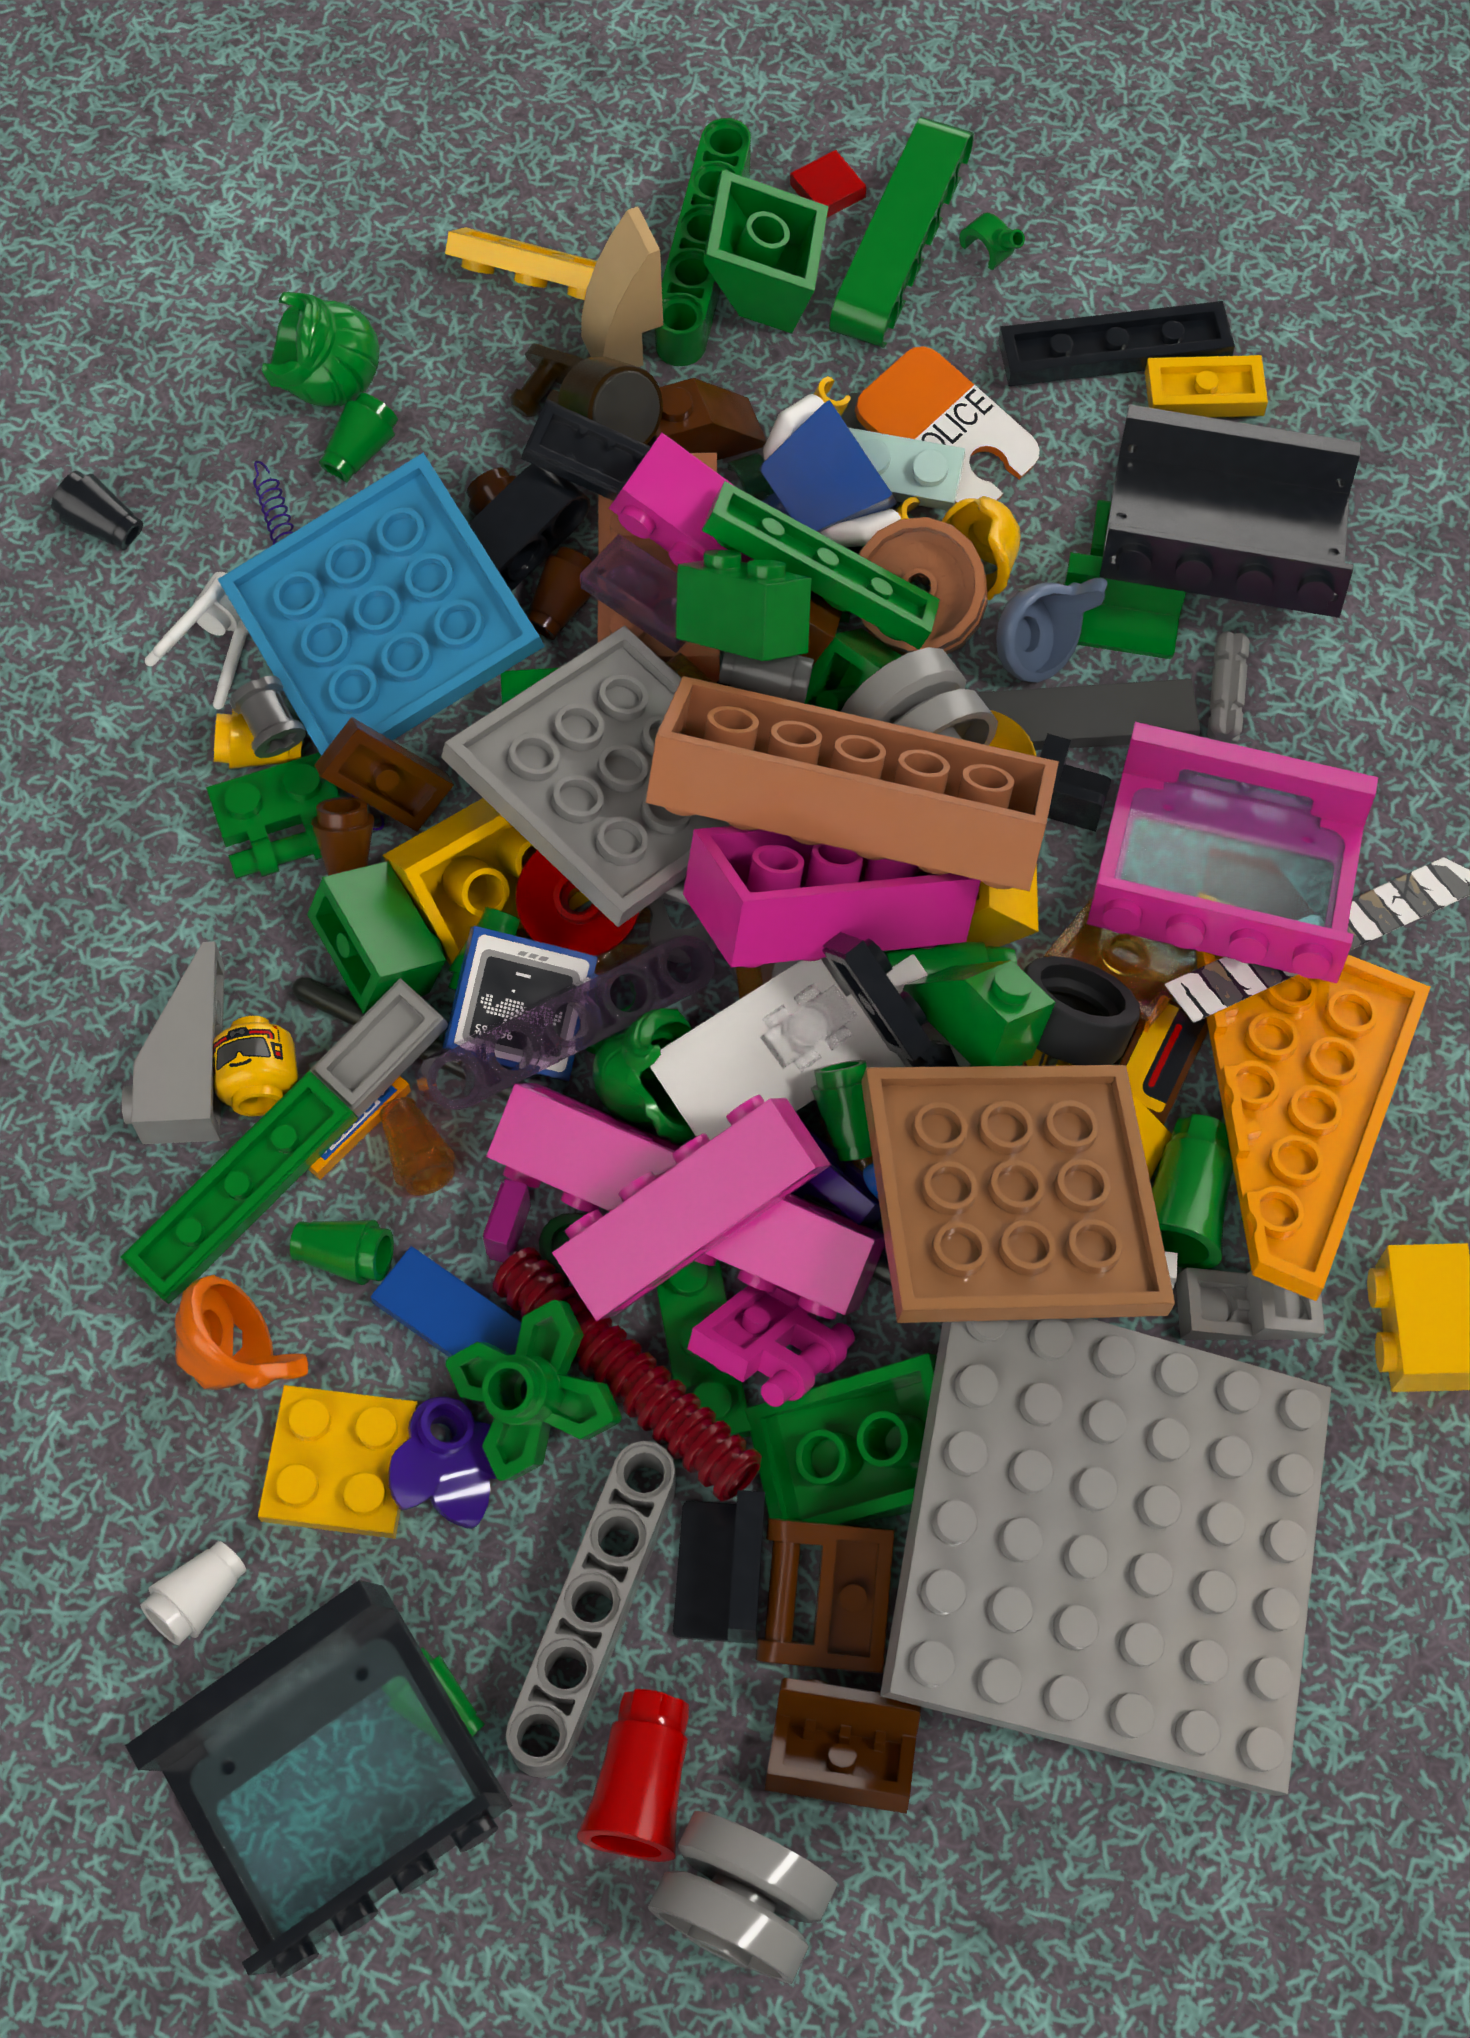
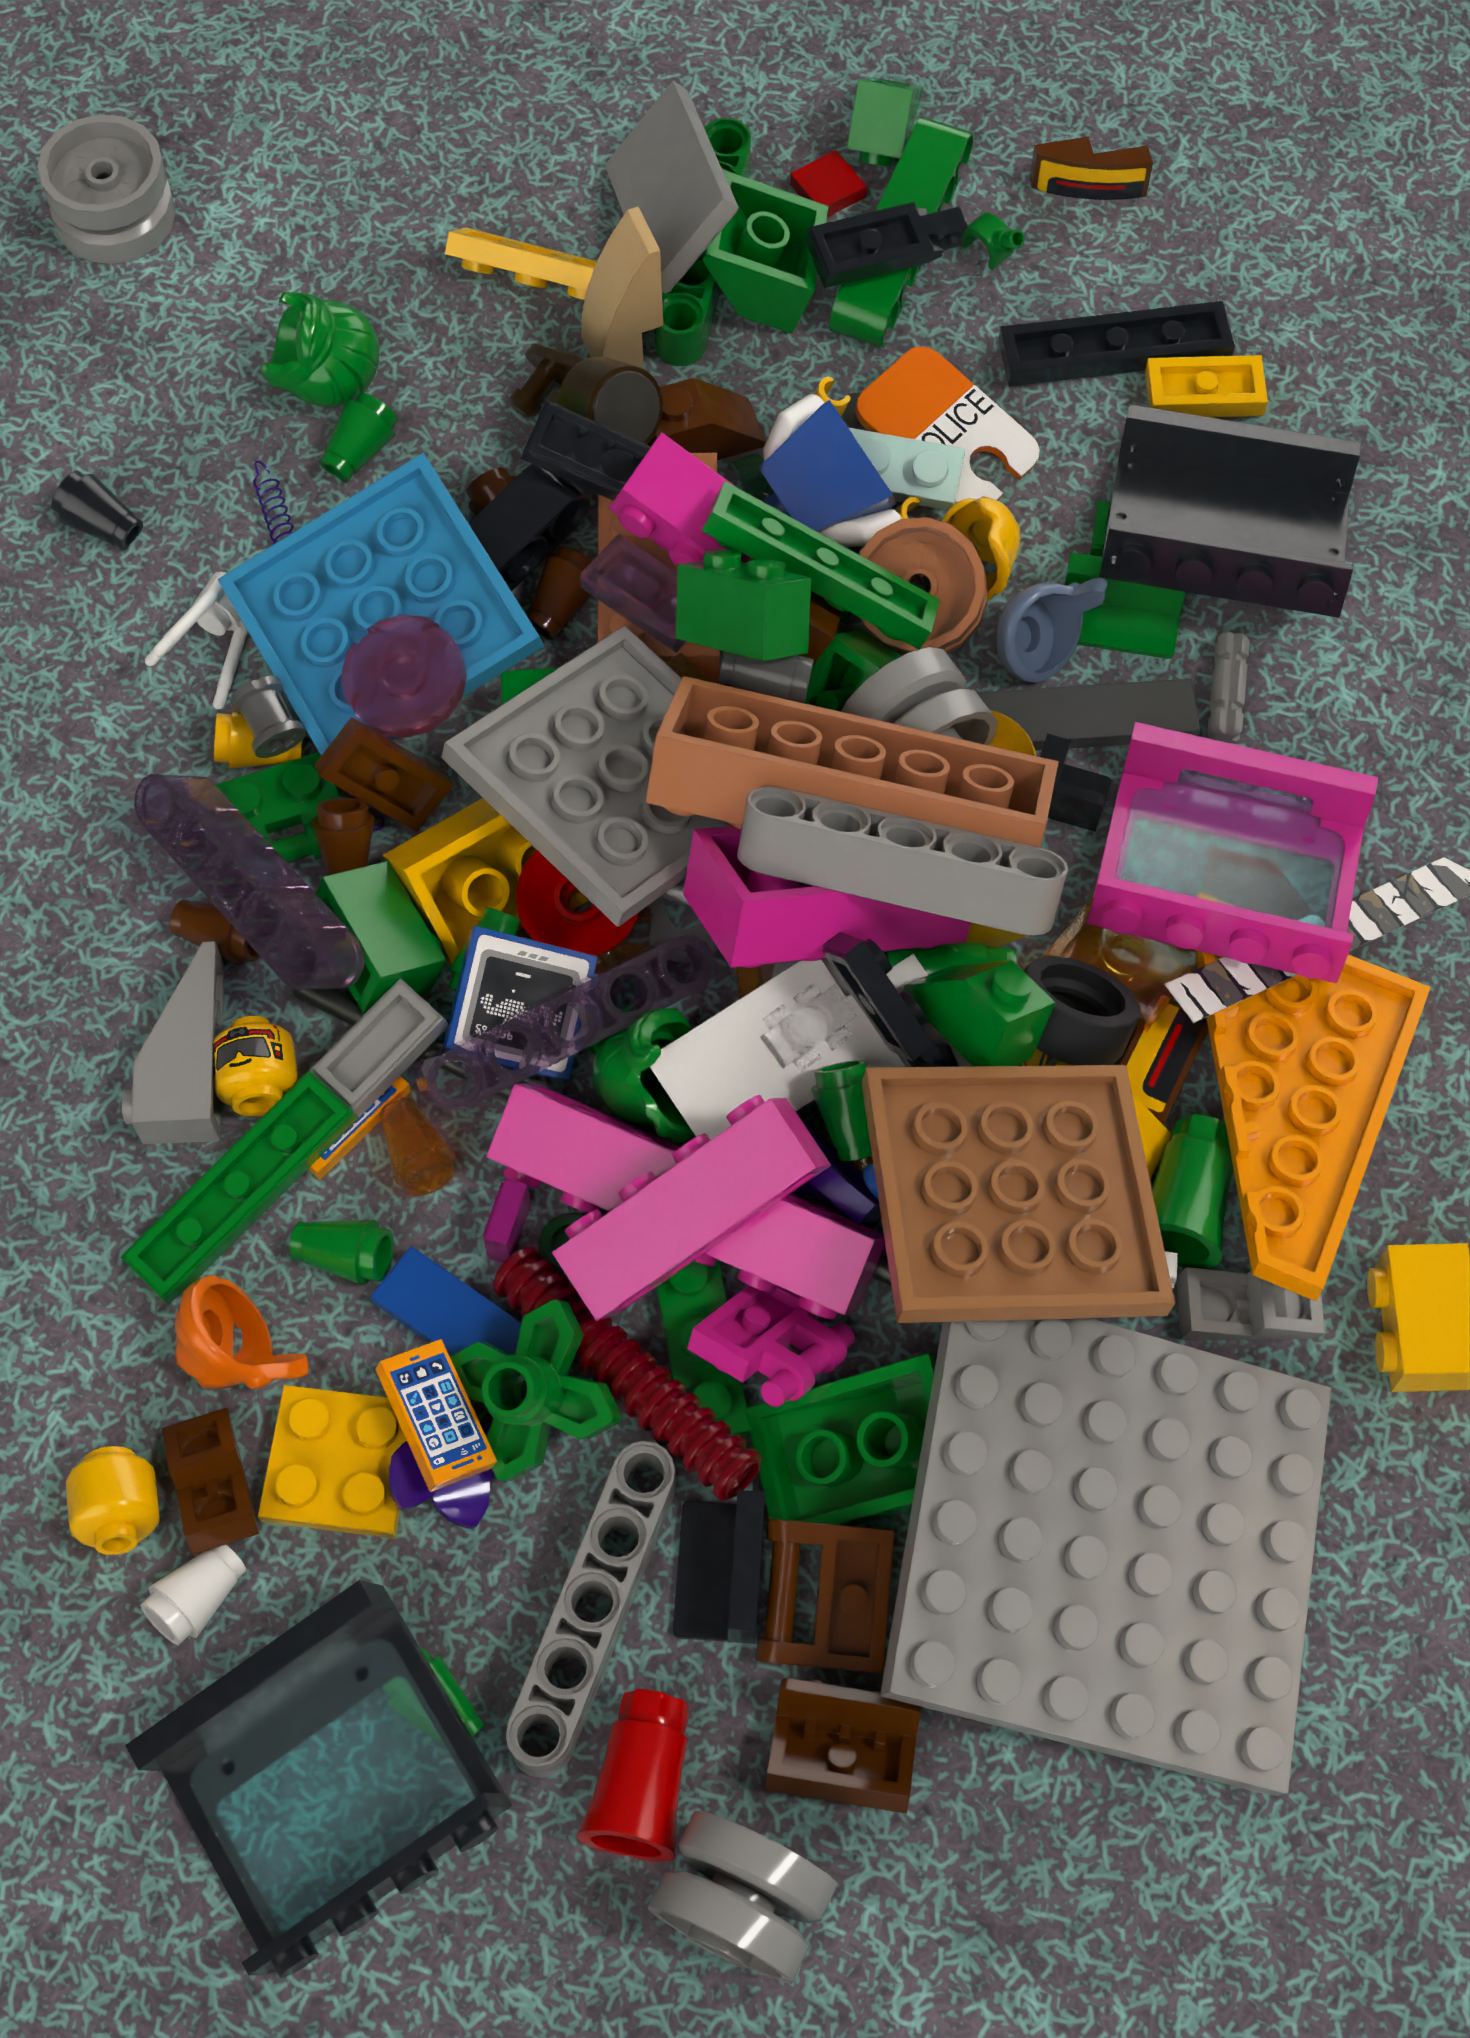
(107, 188): none -> light grey wheel
(112, 1500): none -> yellow head
(205, 923): none -> reddish brown cone
(209, 1481): none -> reddish brown slope
(249, 882): none -> clear purple beam
(404, 676): none -> clear pink tile
(435, 1415): none -> tile
(674, 181): none -> light grey tile
(882, 242): none -> black hinge
(883, 119): none -> green slope
(901, 860): none -> light grey beam
(1076, 172): none -> slope

